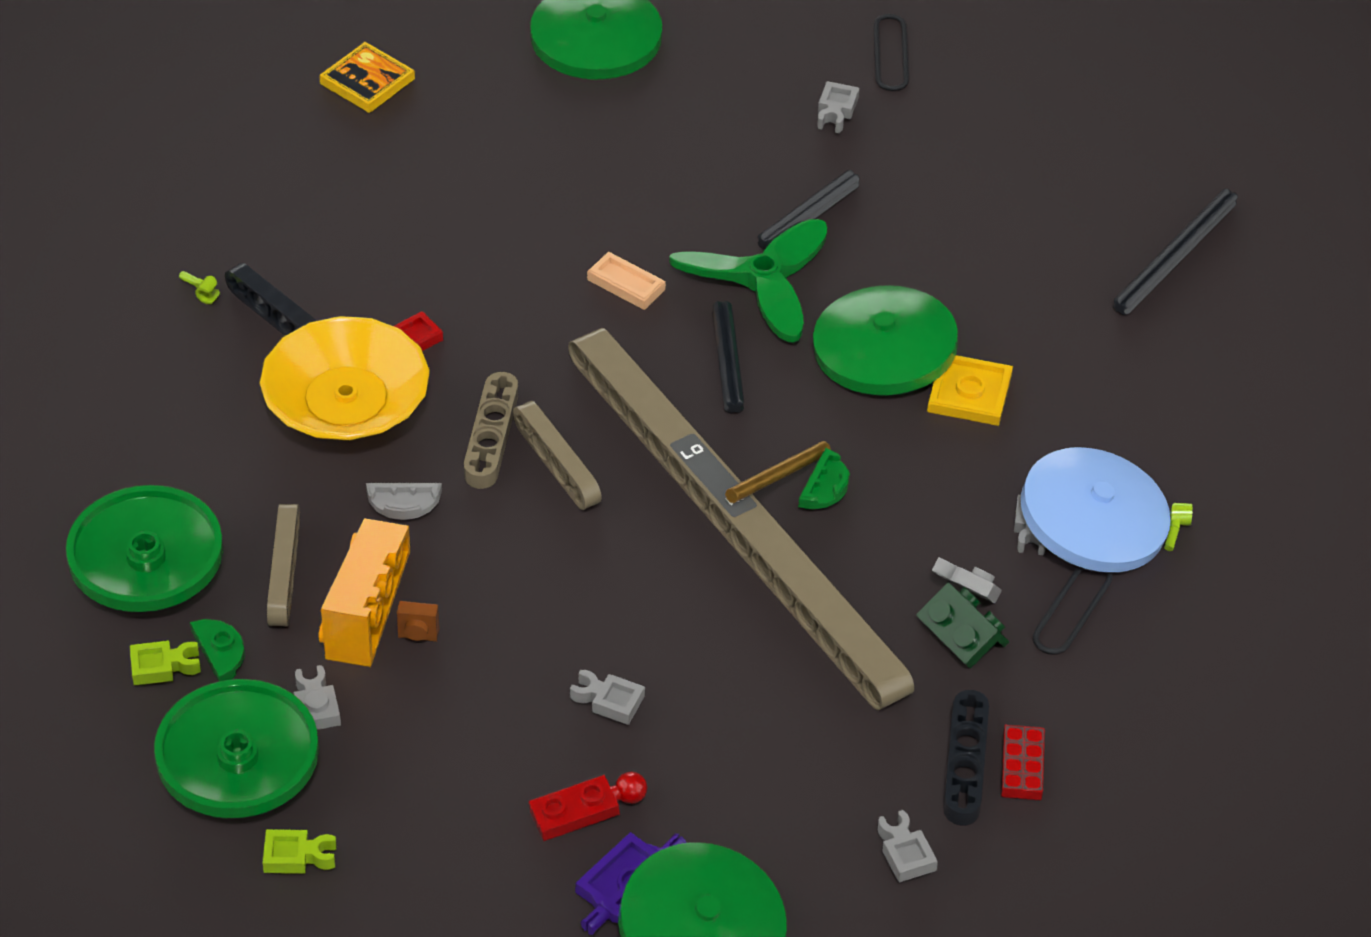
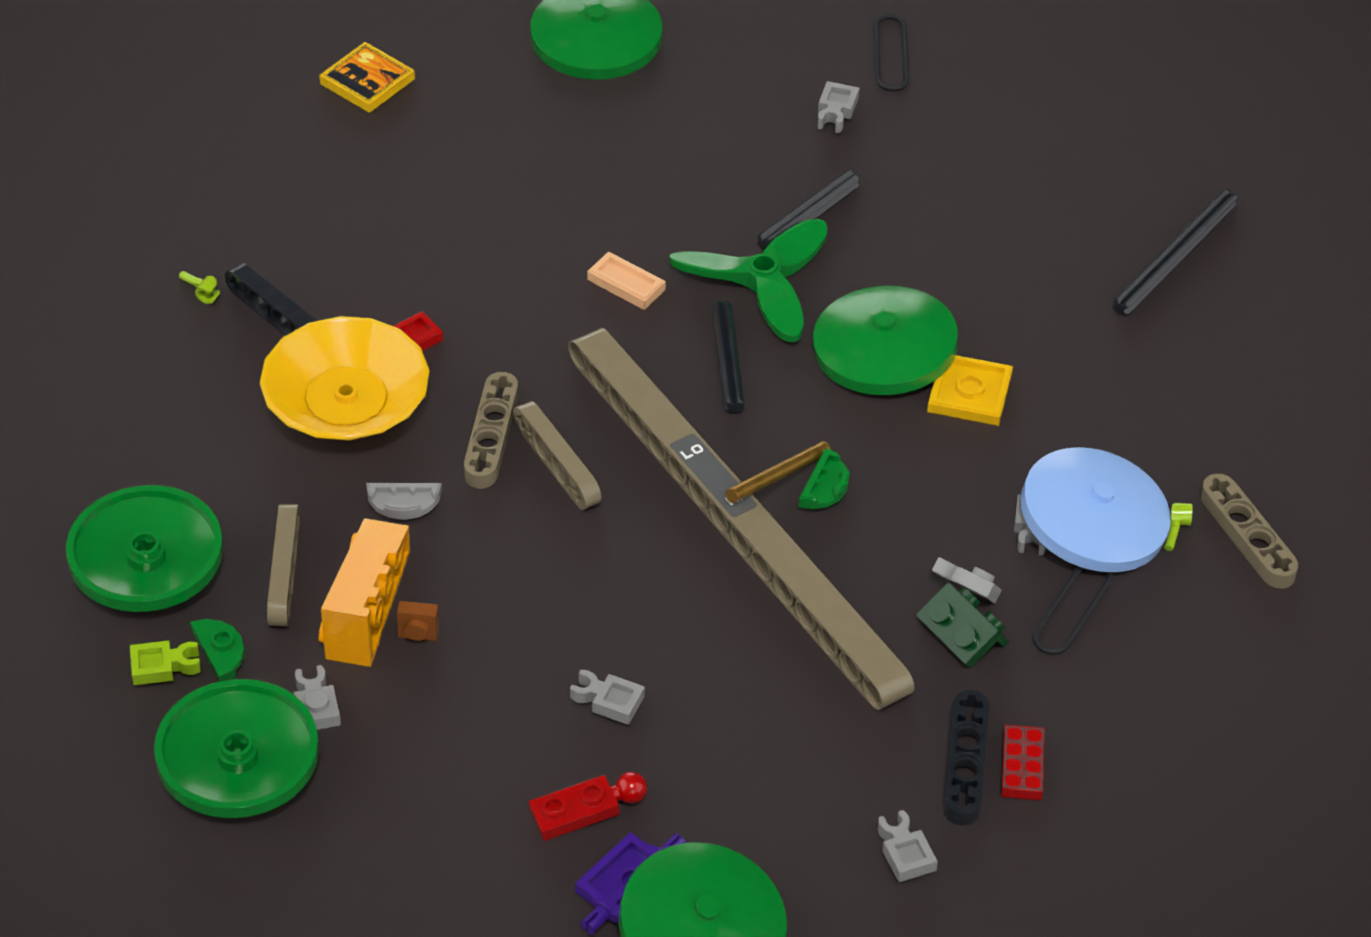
(291, 850): lime plate -> none
(1254, 528): none -> dark tan beam

